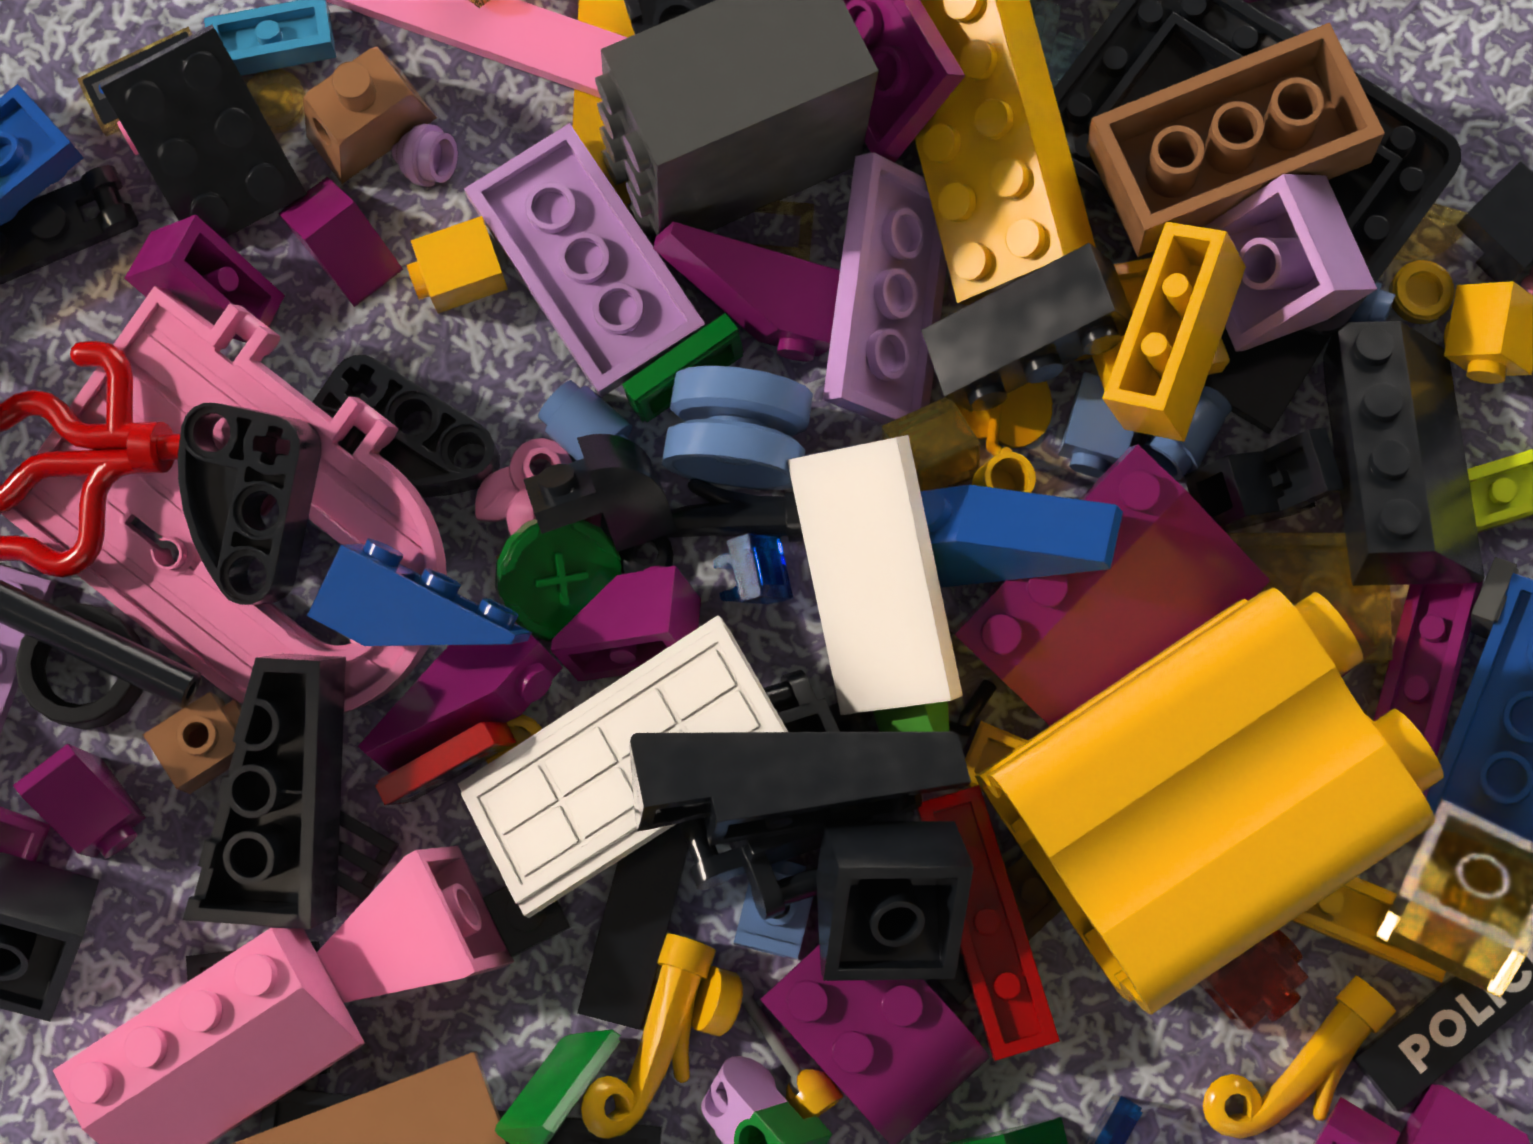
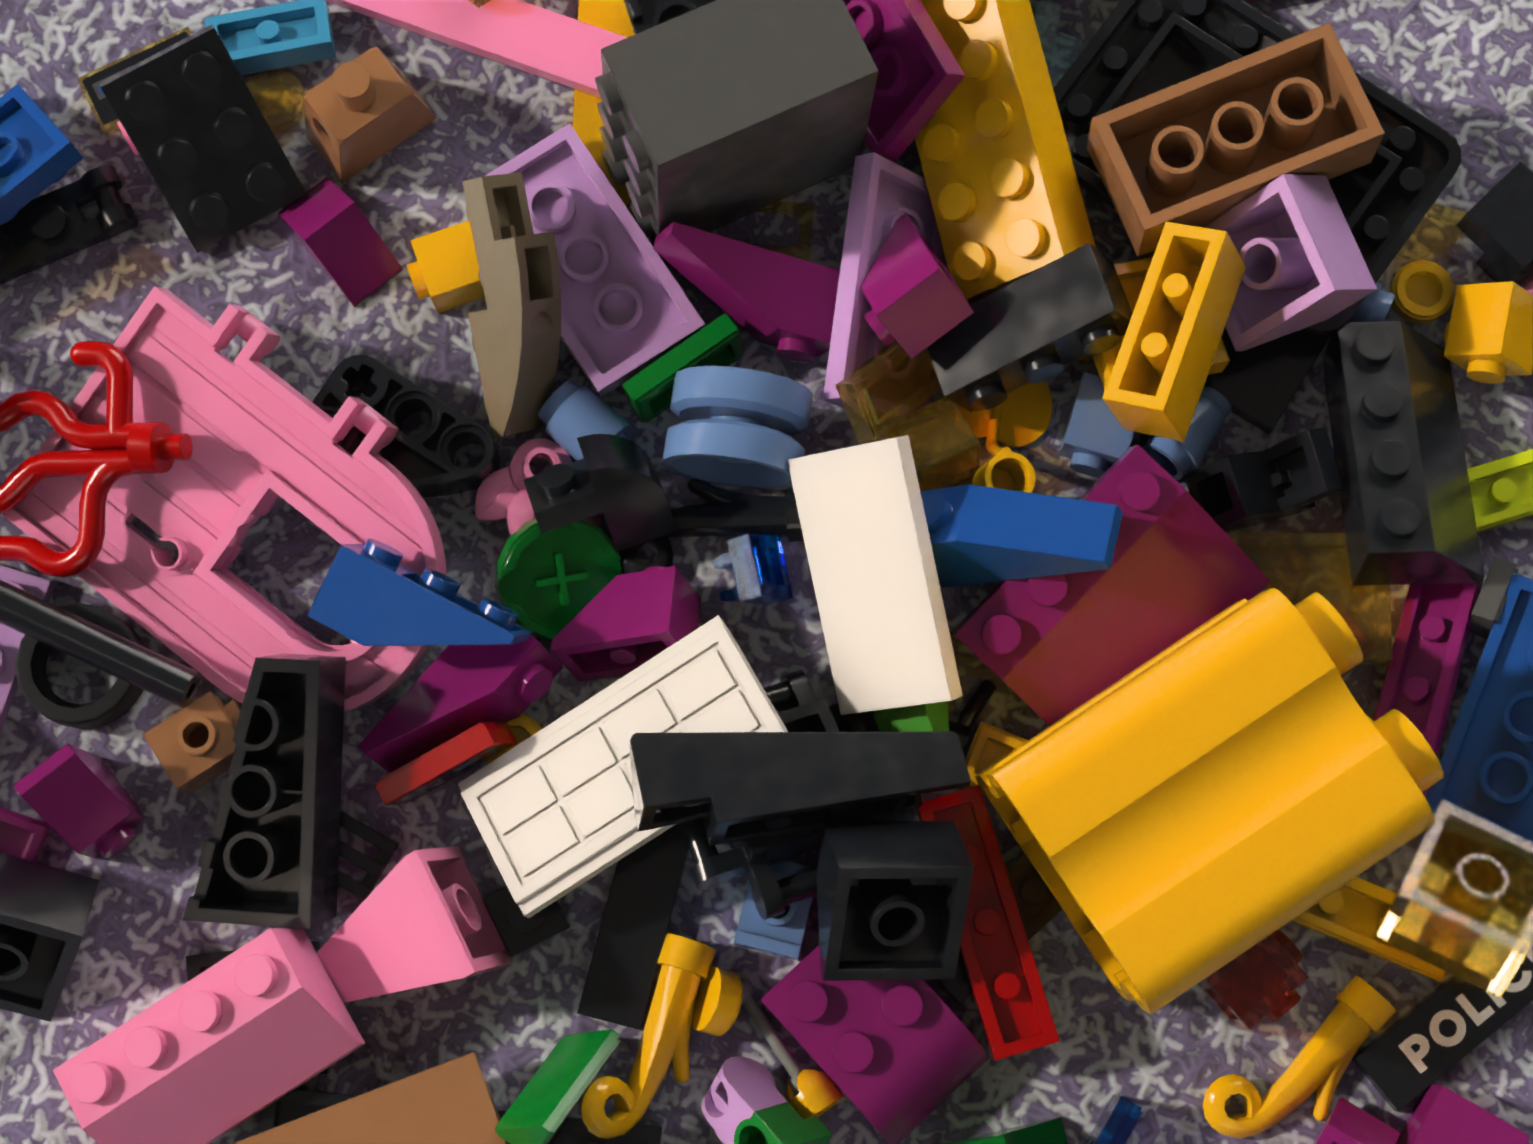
(202, 272): magenta slope -> none
(226, 491): black beam -> none
(426, 155): lavender plate -> none
(521, 327): none -> dark tan slope
(886, 390): none -> clear yellow tile
(912, 291): none -> magenta slope

